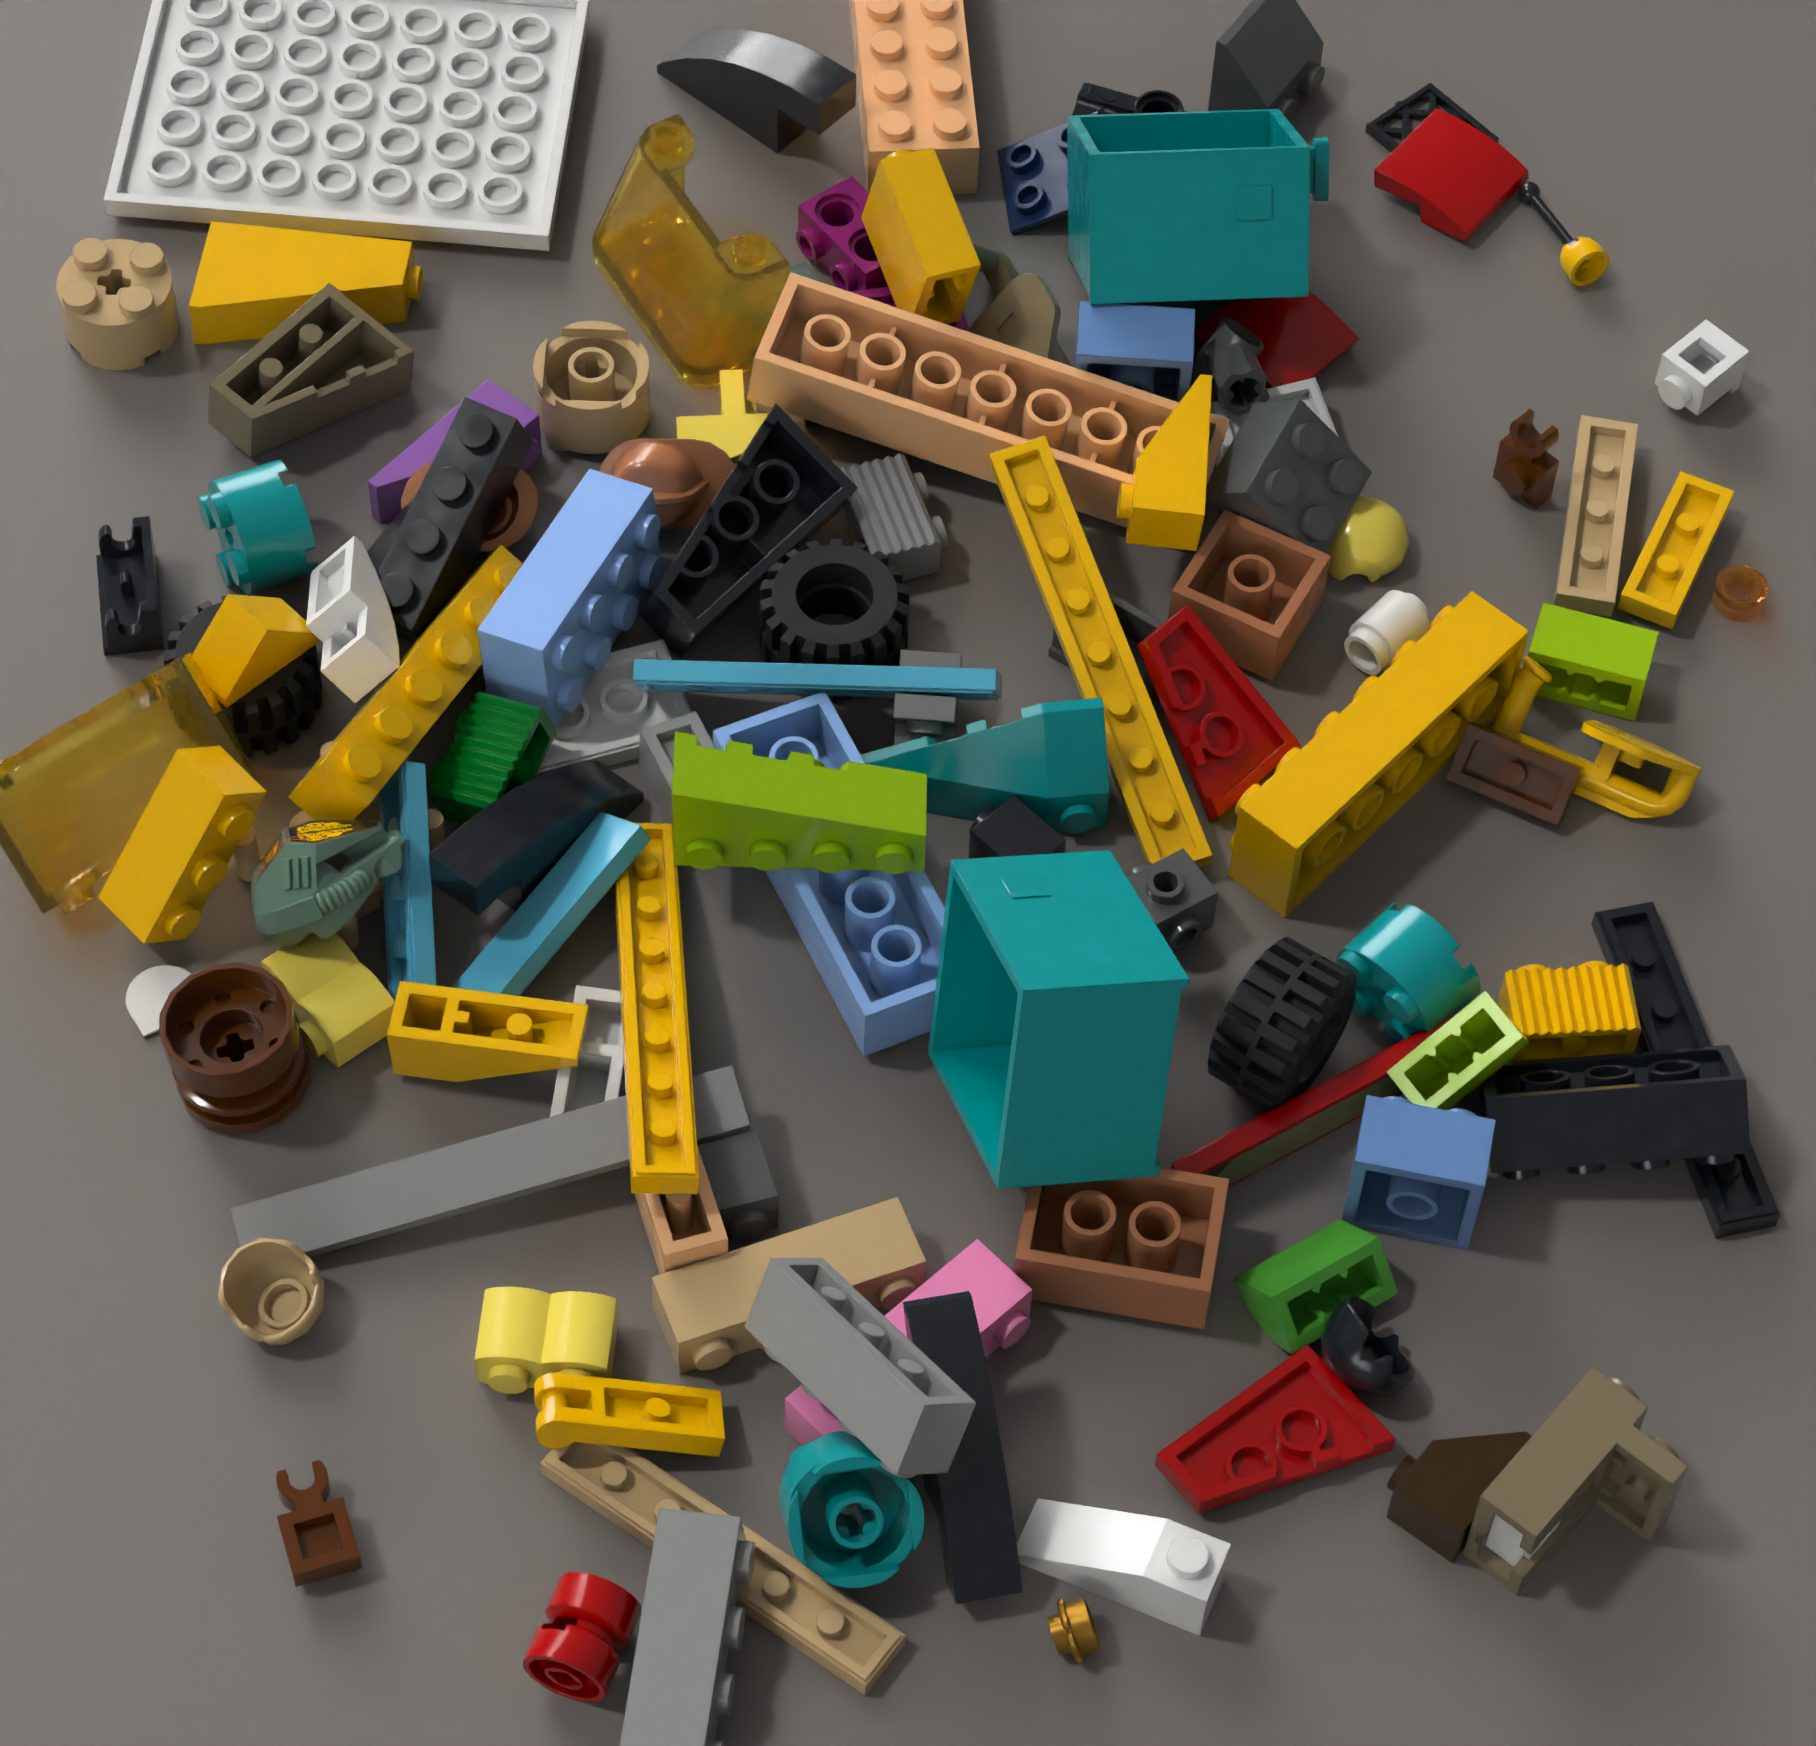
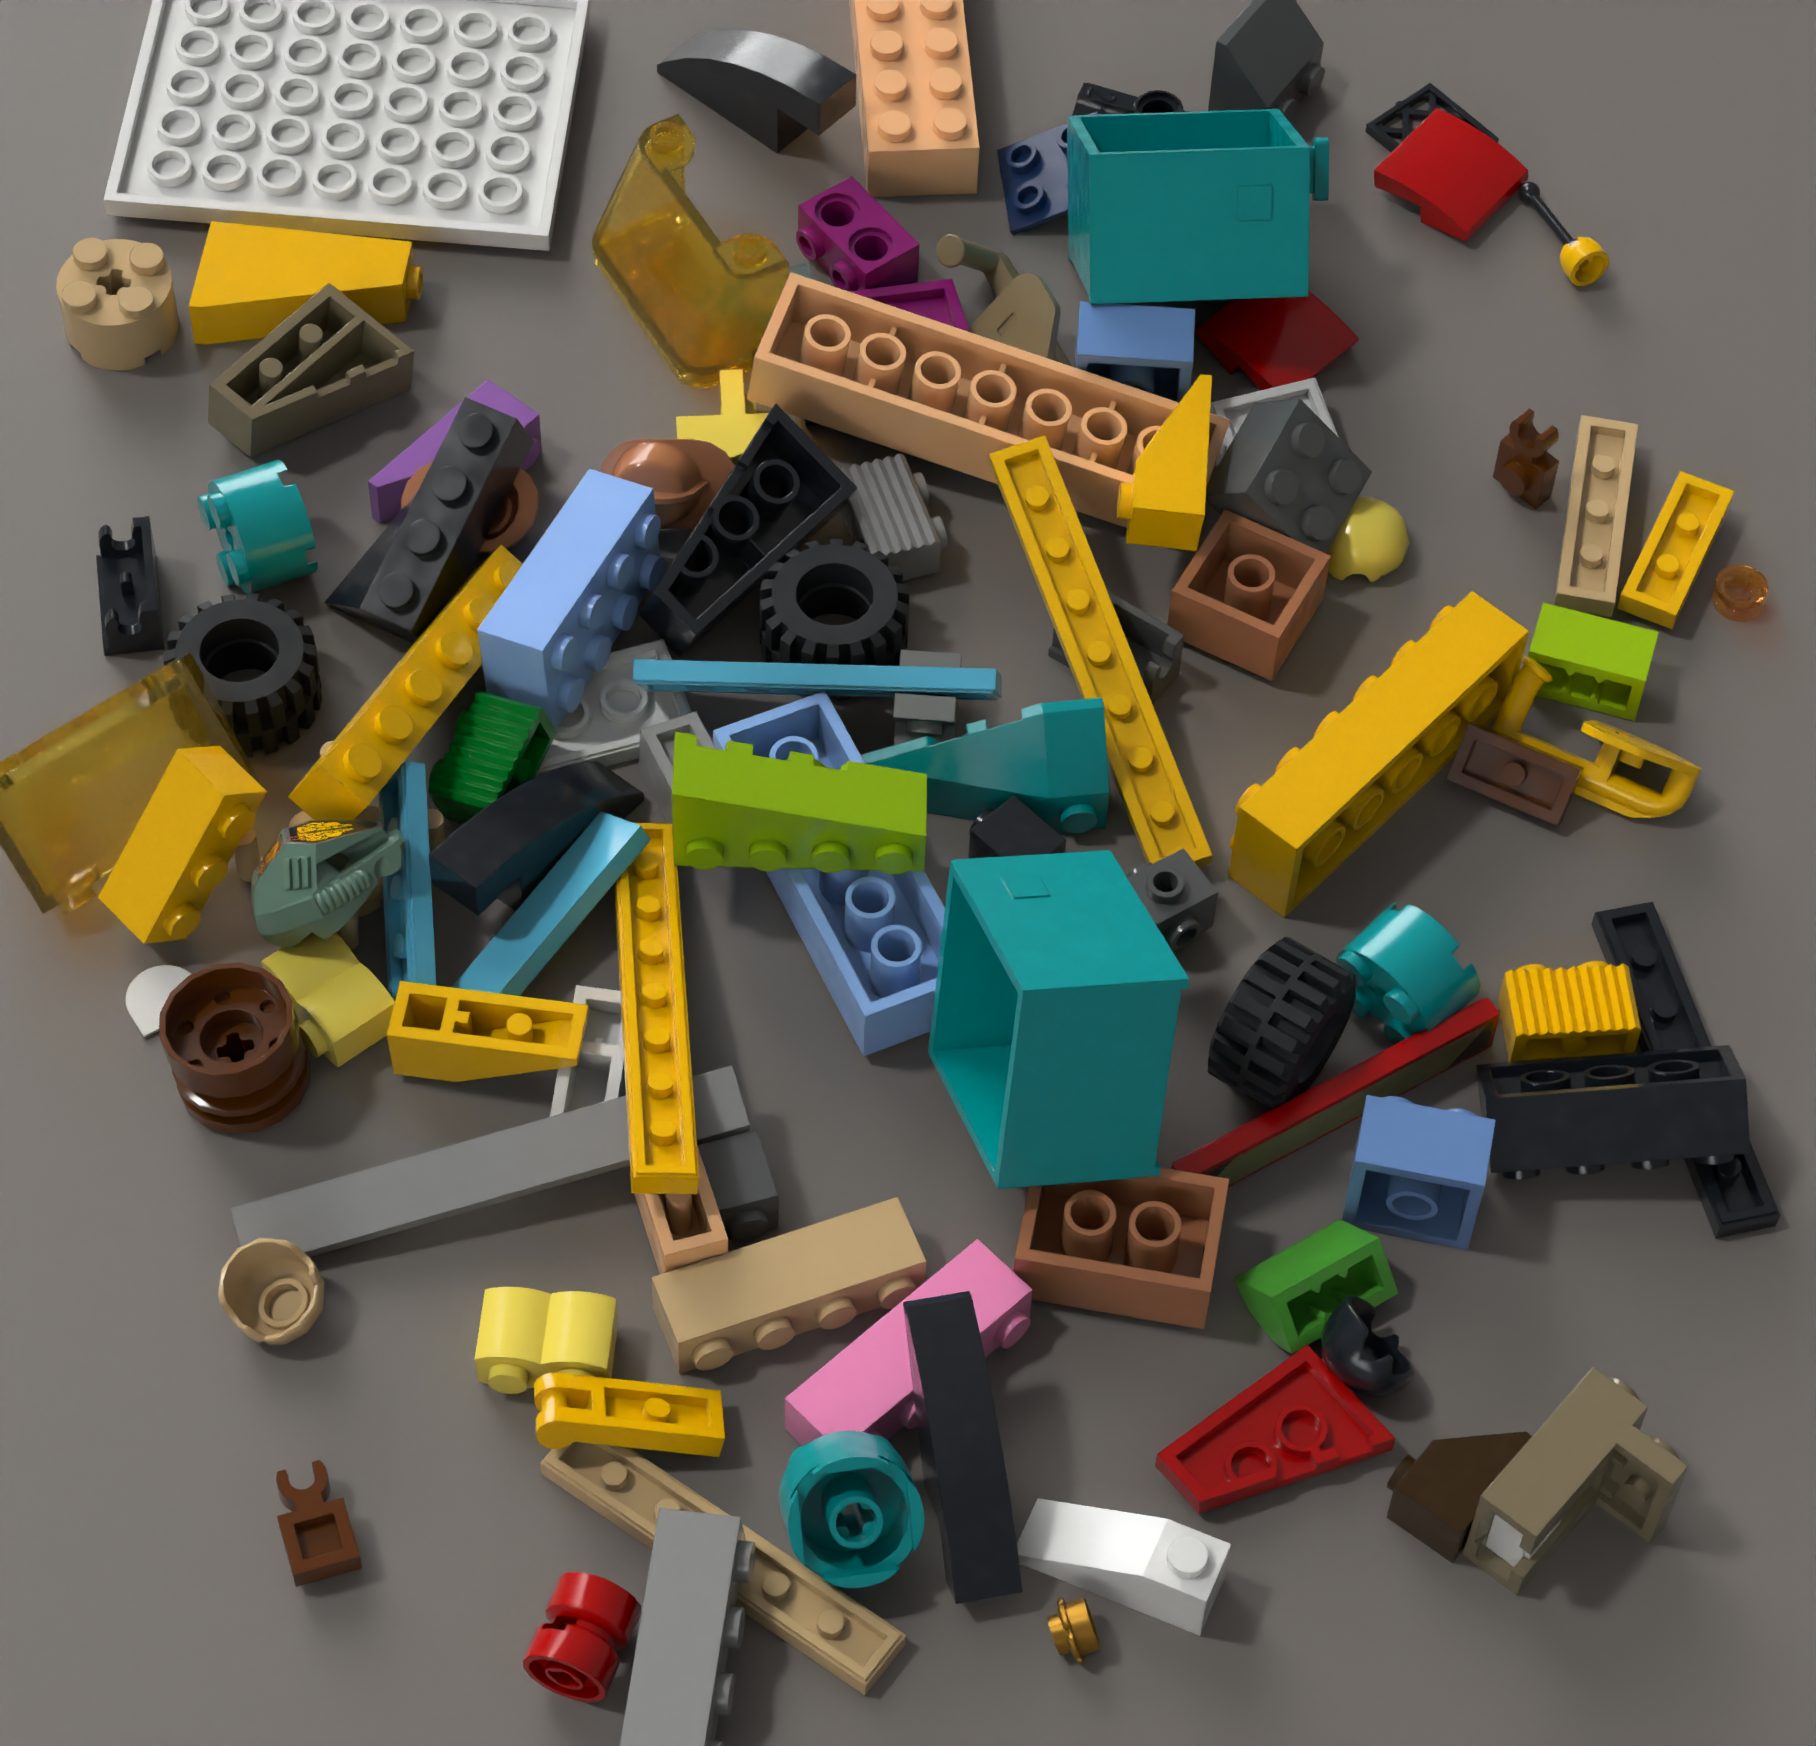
(249, 644): yellow slope -> none
(352, 621): white slope -> none
(591, 388): tan brick -> none
(859, 1366): light grey brick -> none
(920, 236): yellow brick -> none
(1214, 711): red wing -> none
(1232, 361): dark grey piece -> none
(1385, 629): white brick -> none
(1459, 1055): lime brick -> none
(1693, 378): white brick -> none

